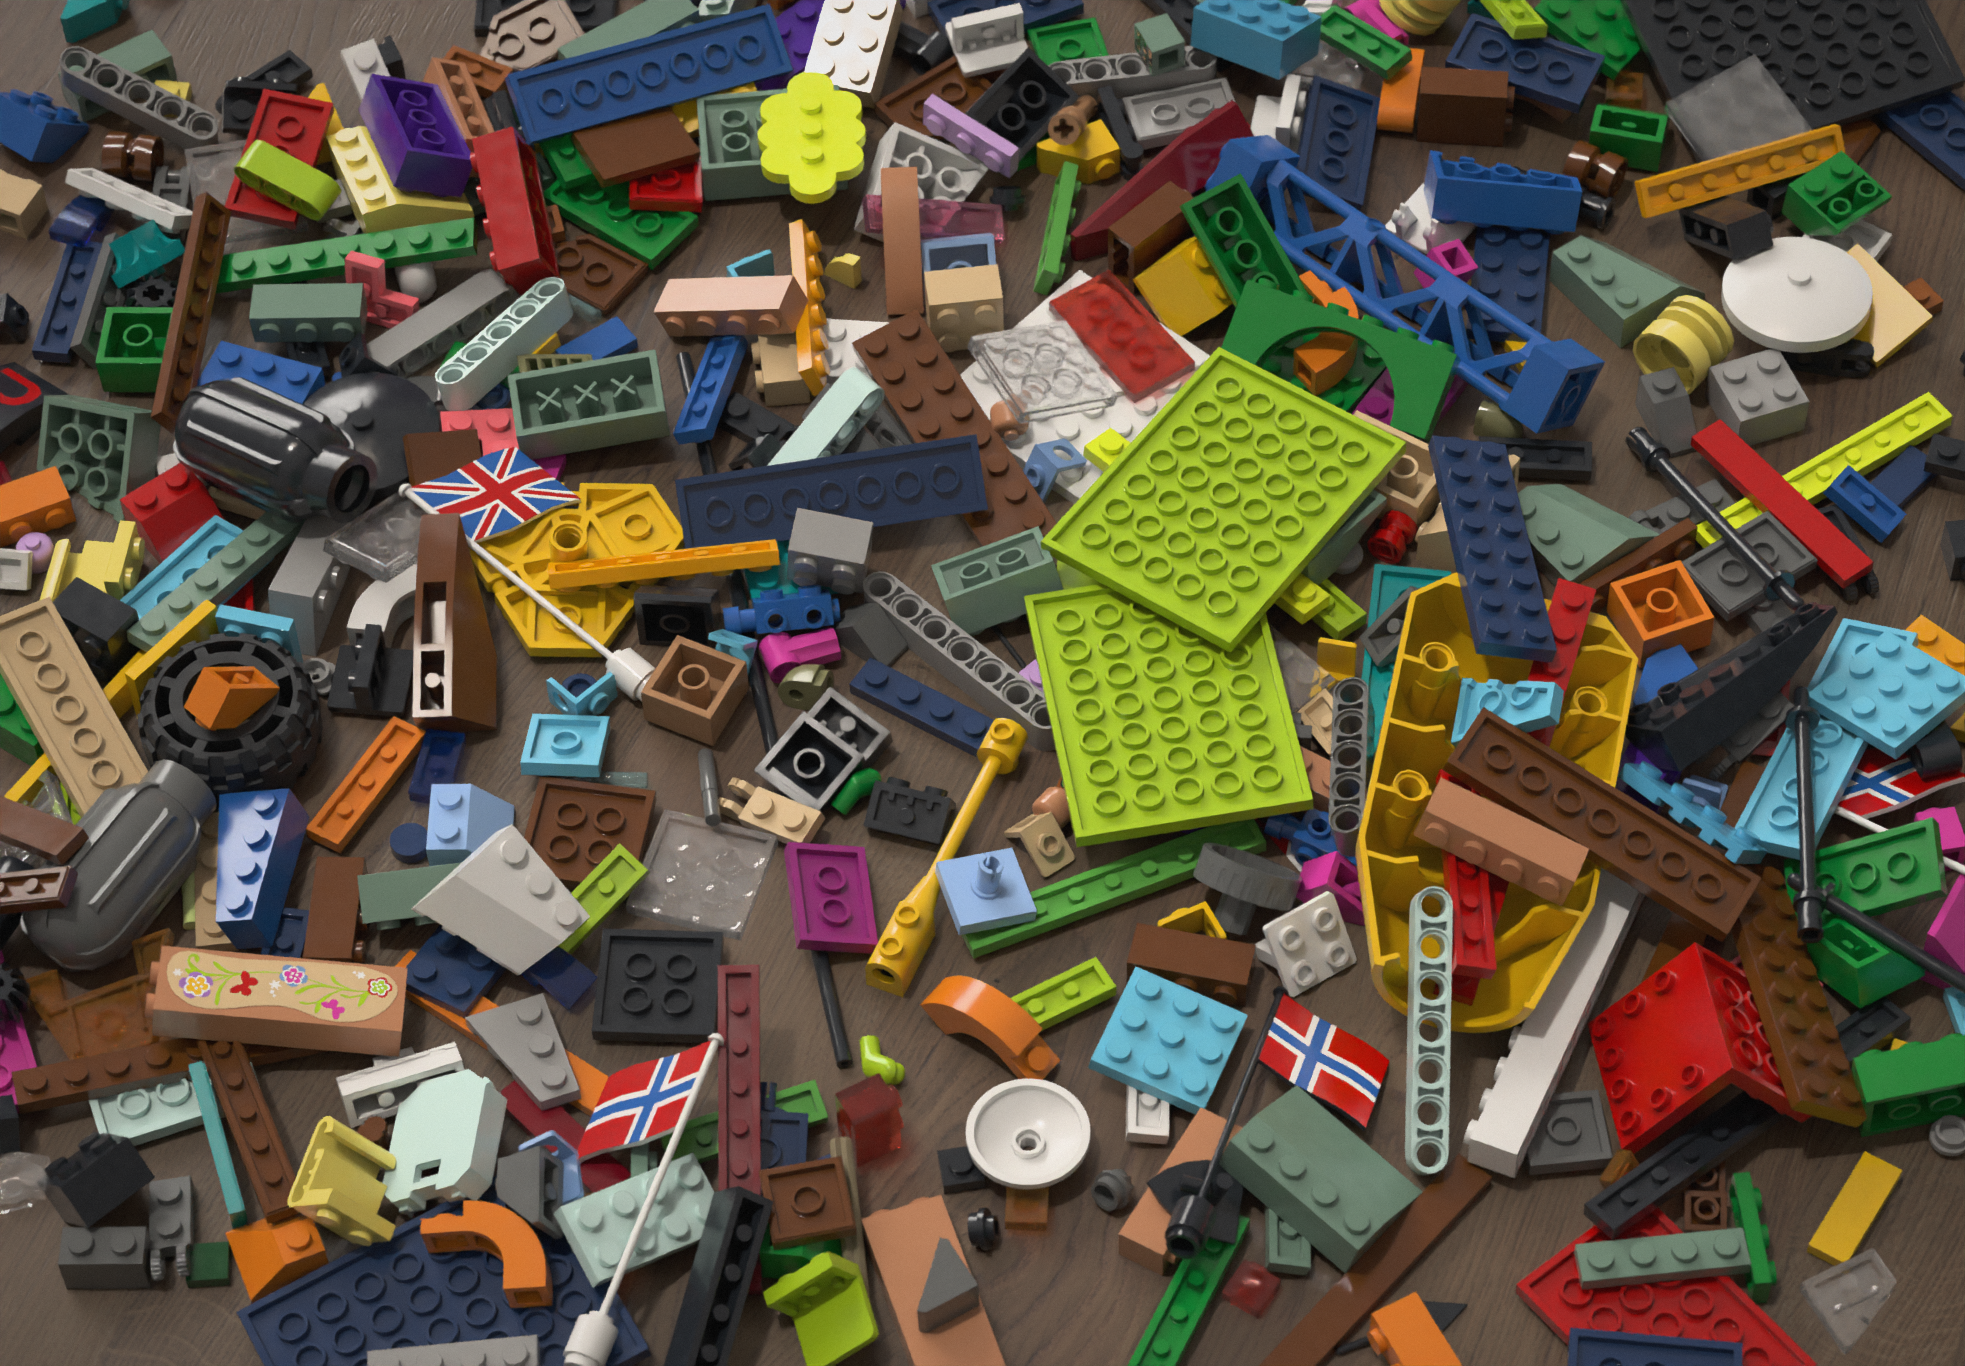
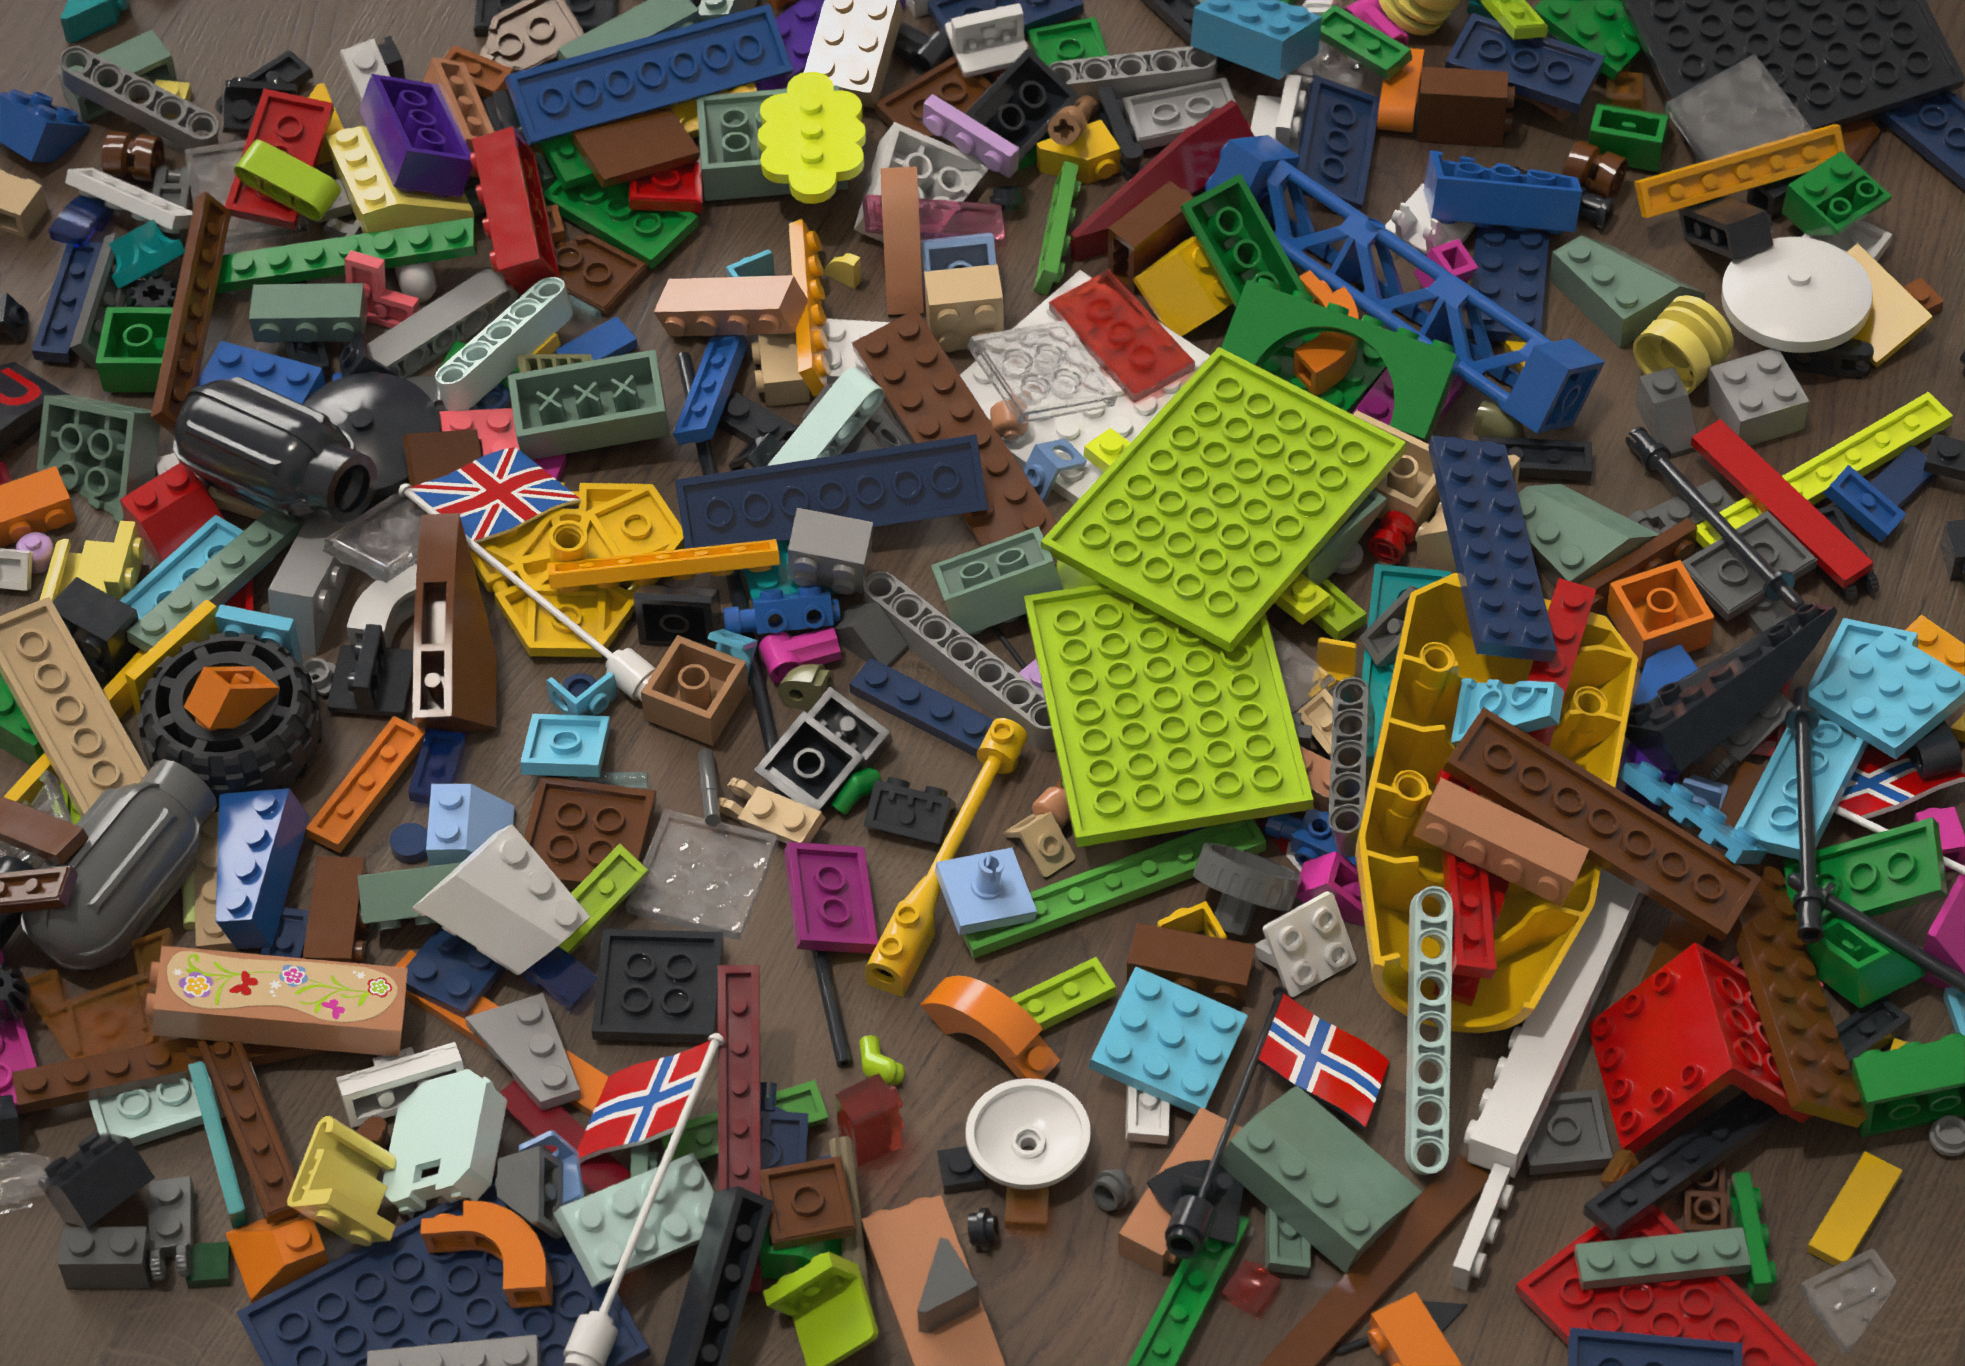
(1159, 45): sand green brick -> none
(1482, 1228): none -> white plate

